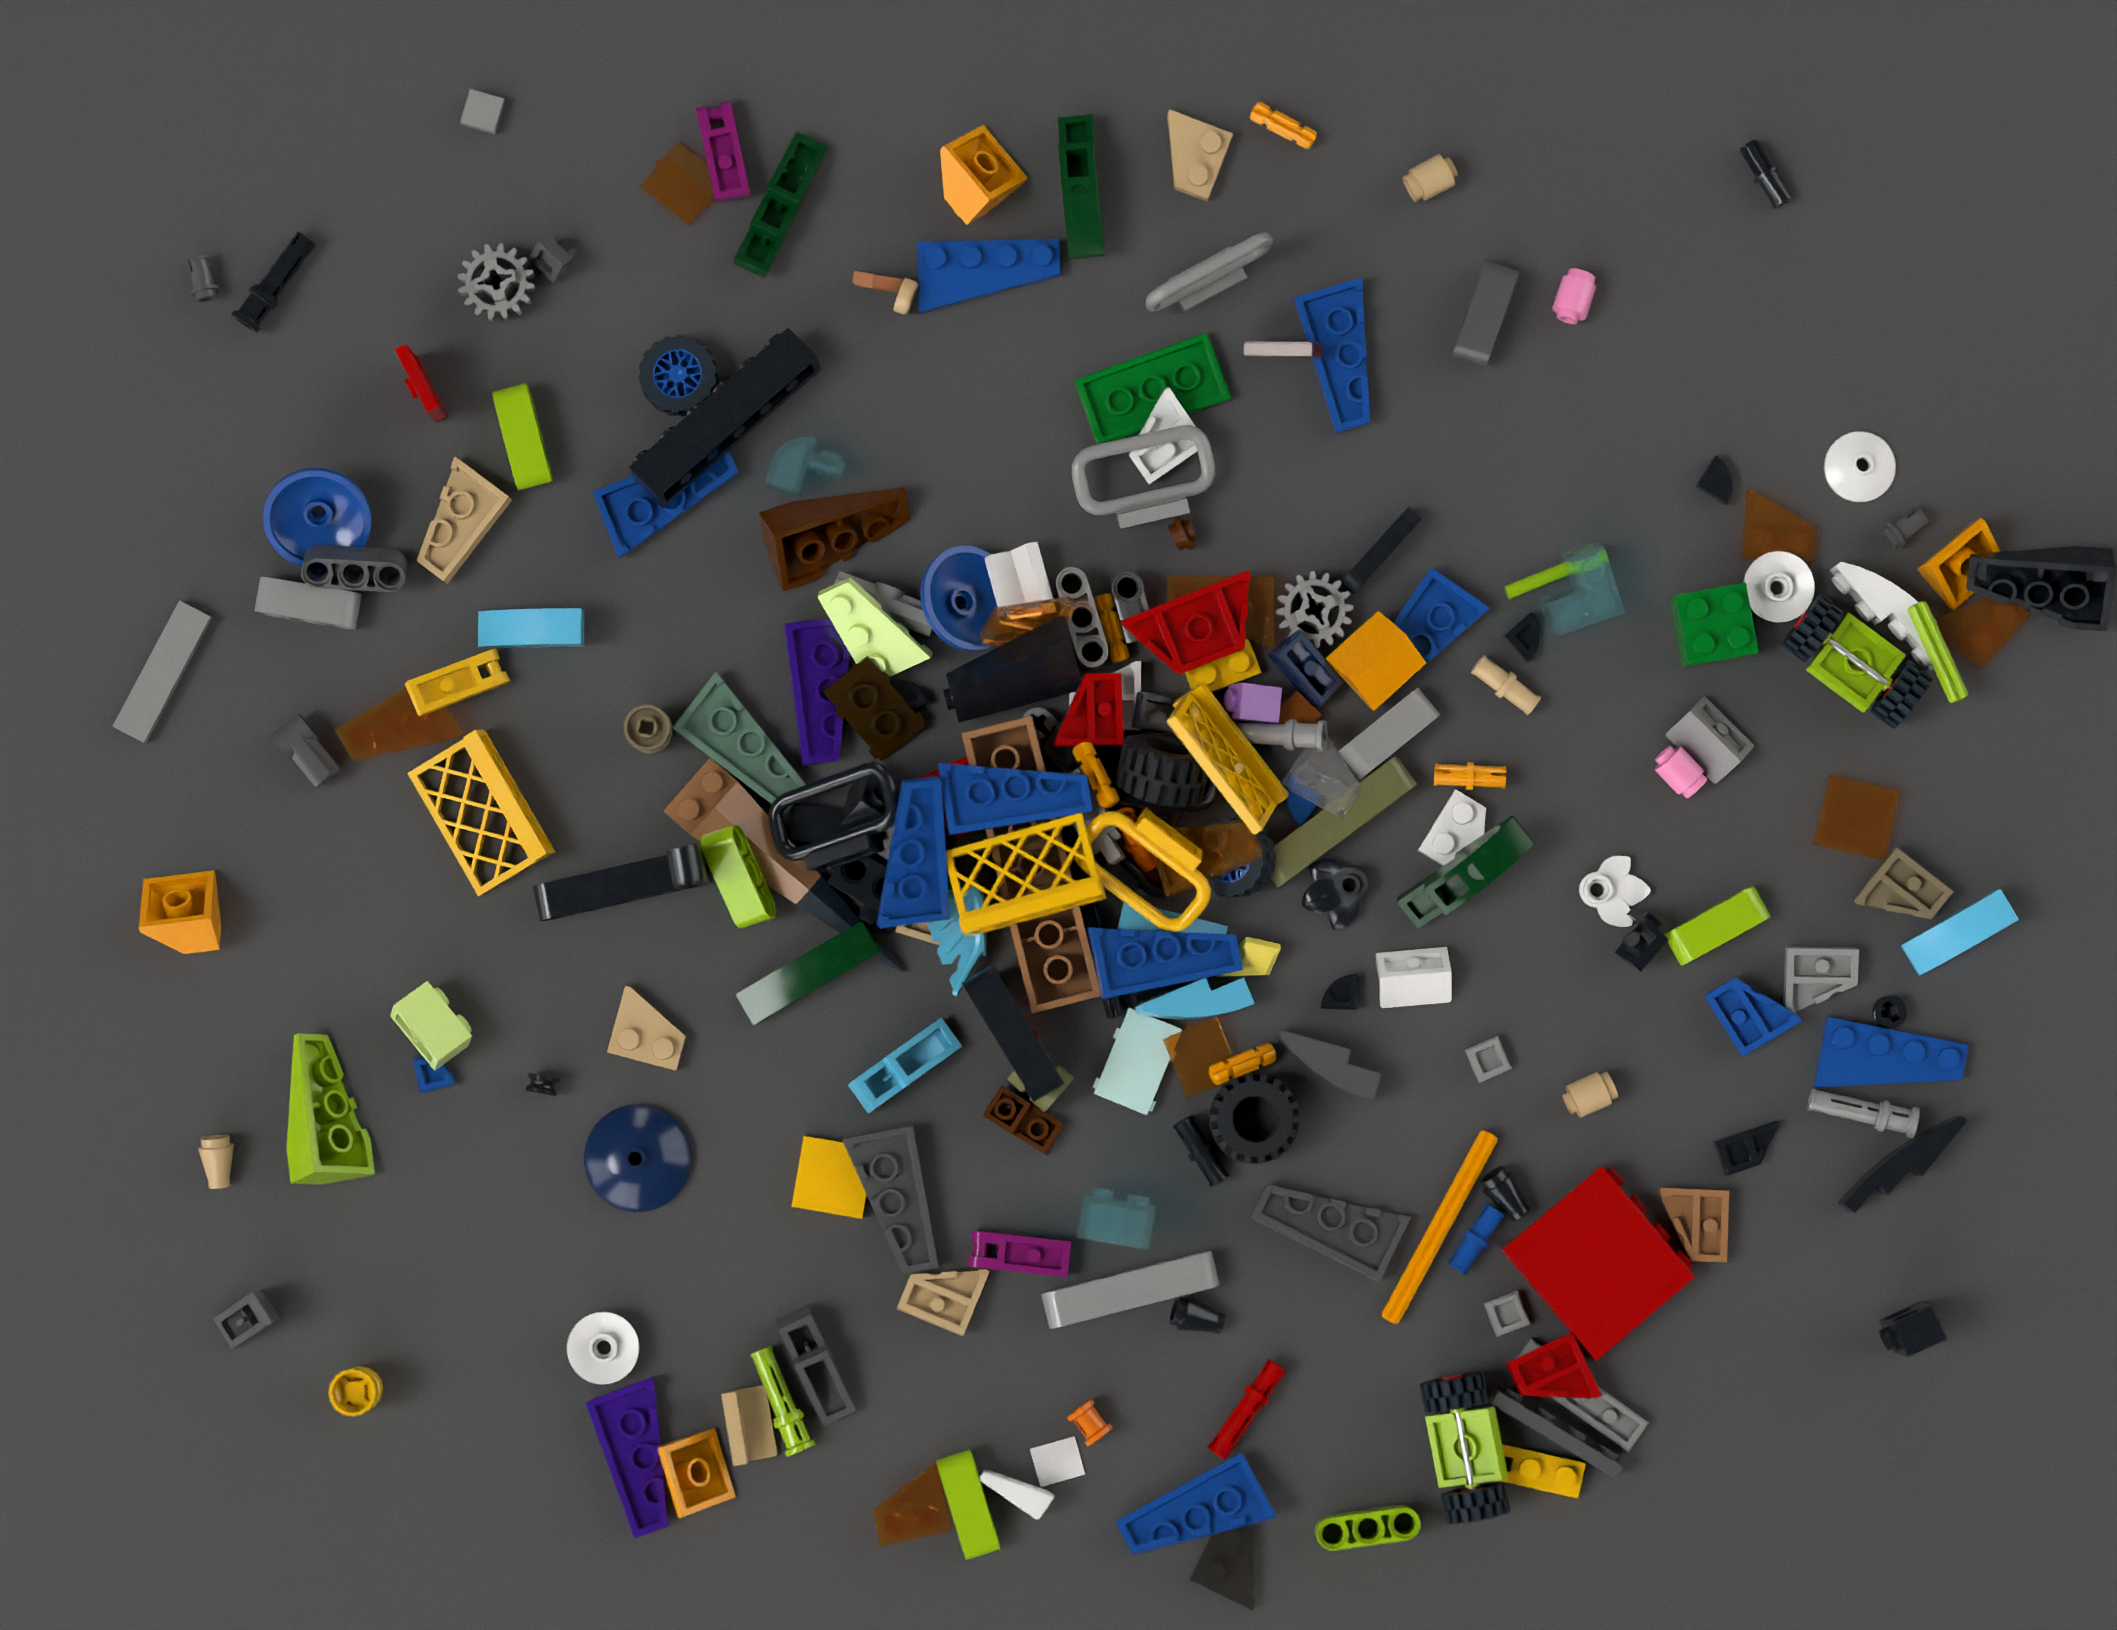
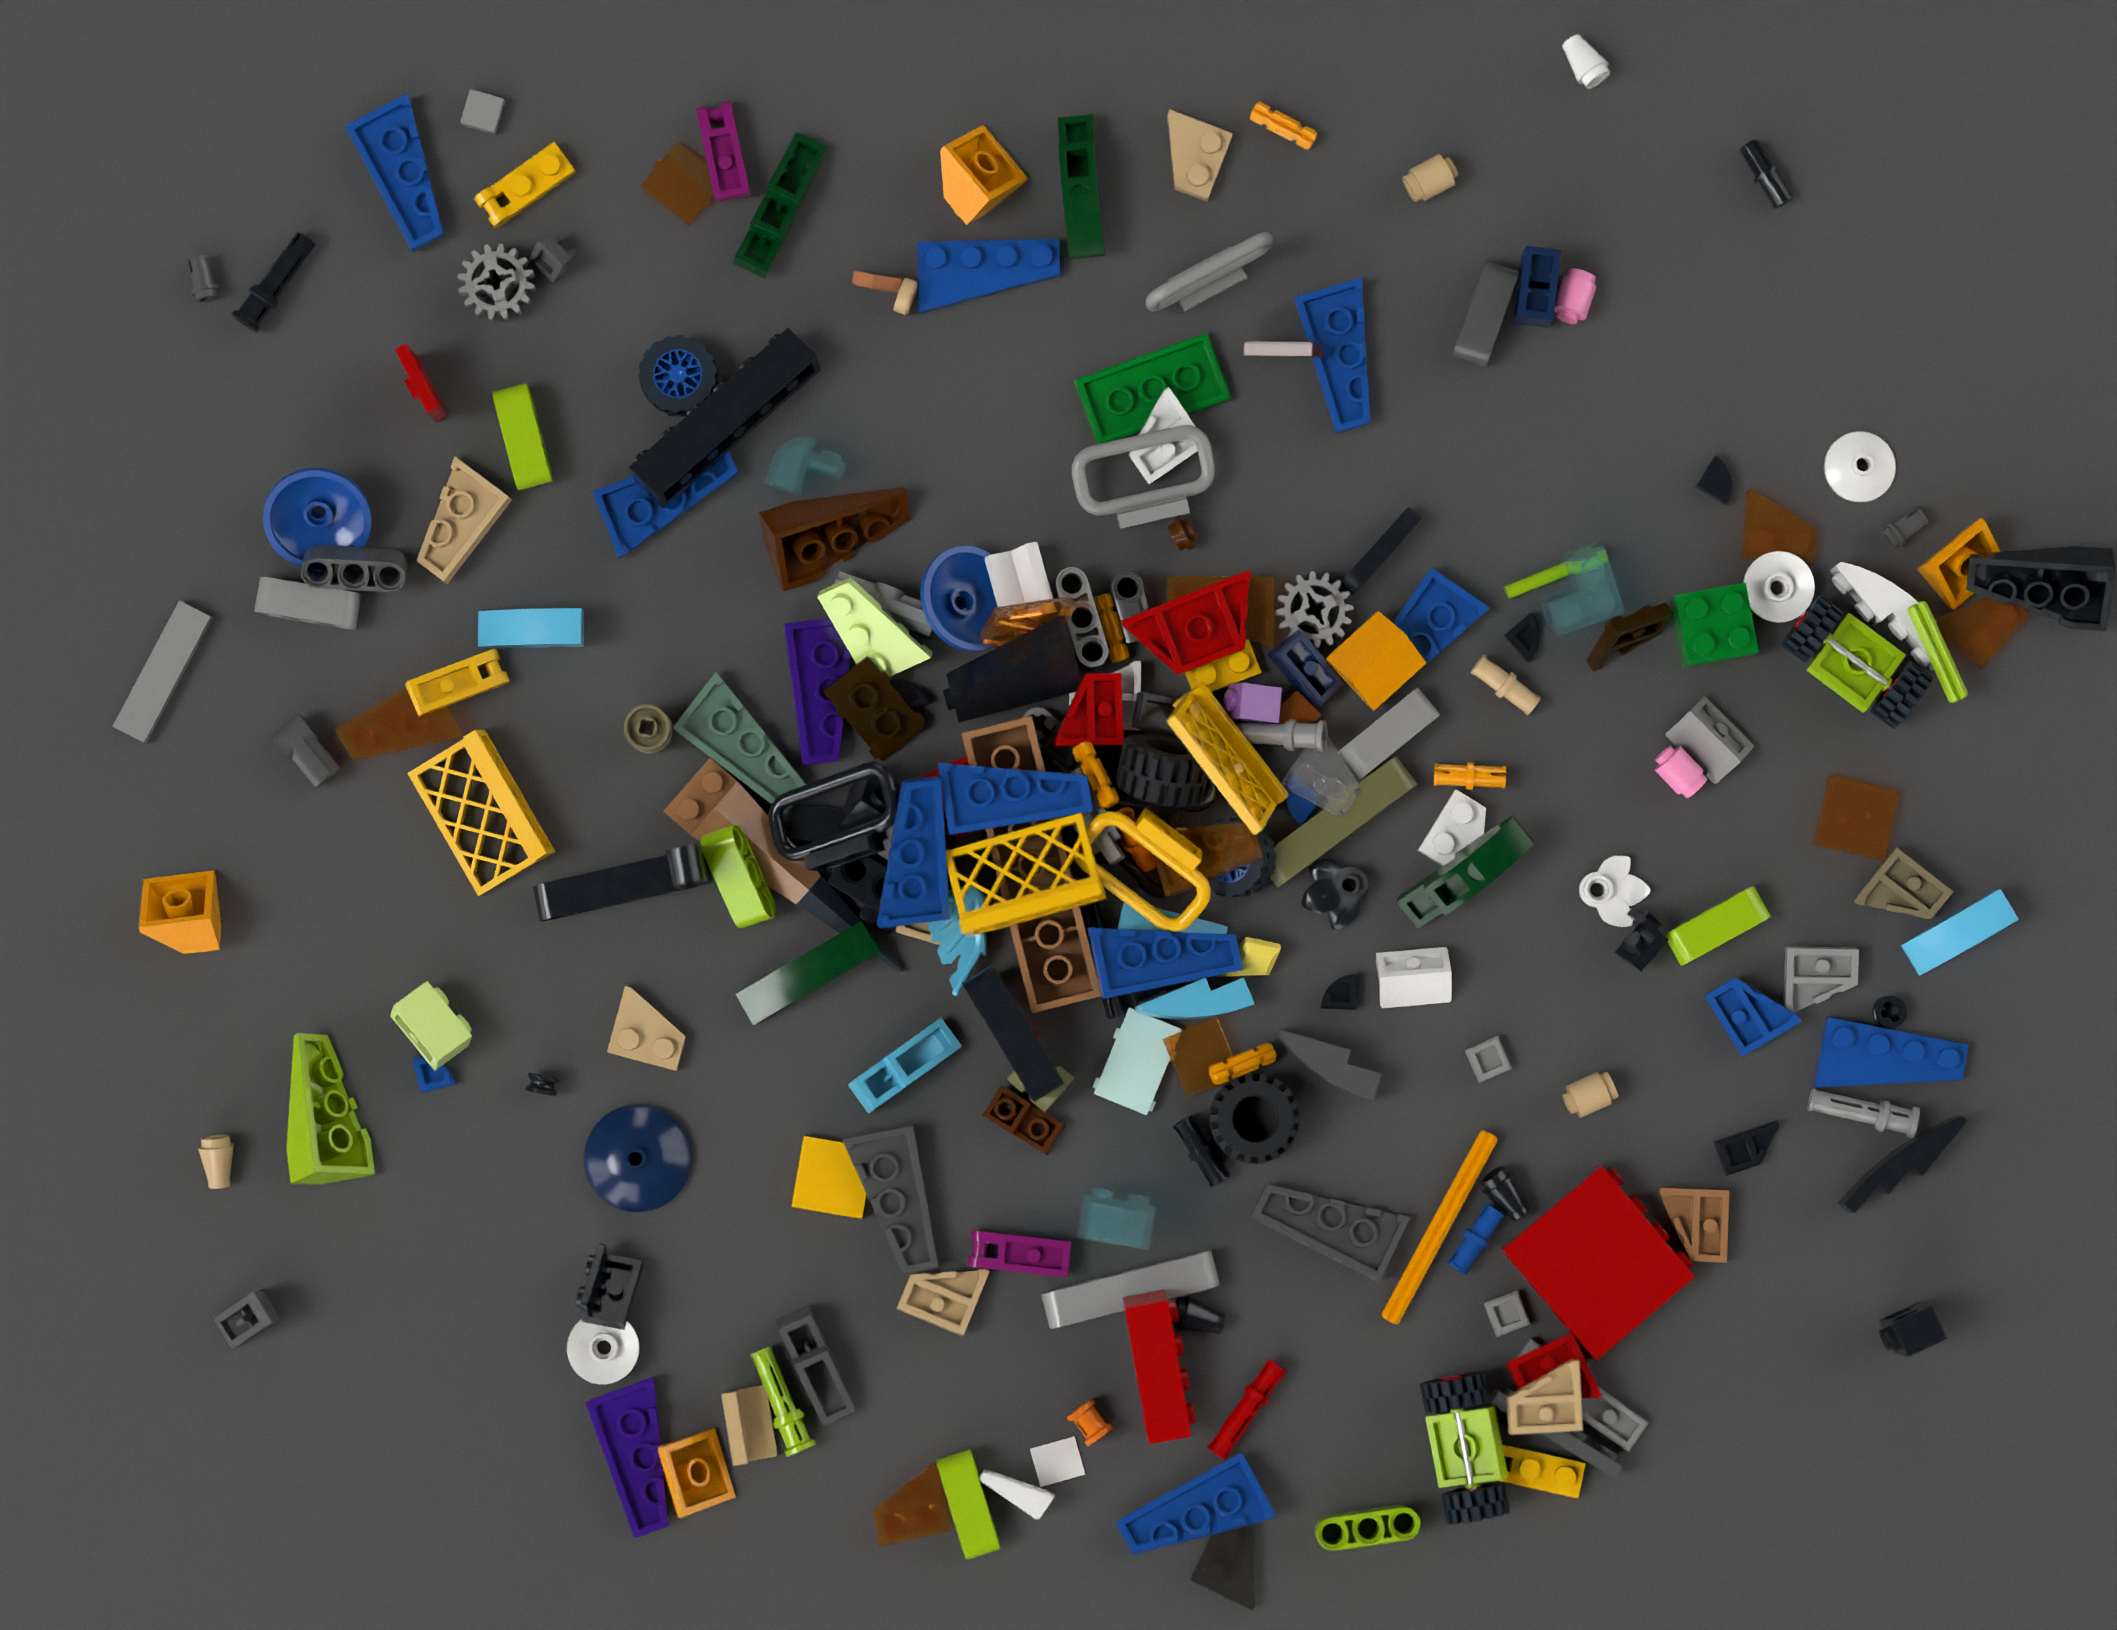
(355, 1391): yellow wheel -> none
(397, 164): none -> blue wing
(525, 184): none -> yellow plate
(608, 1289): none -> black bracket
(1157, 1366): none -> red brick
(1537, 286): none -> dark blue brick
(1548, 1403): none -> tan wing
(1586, 63): none -> white cone
(1629, 632): none -> dark brown wing

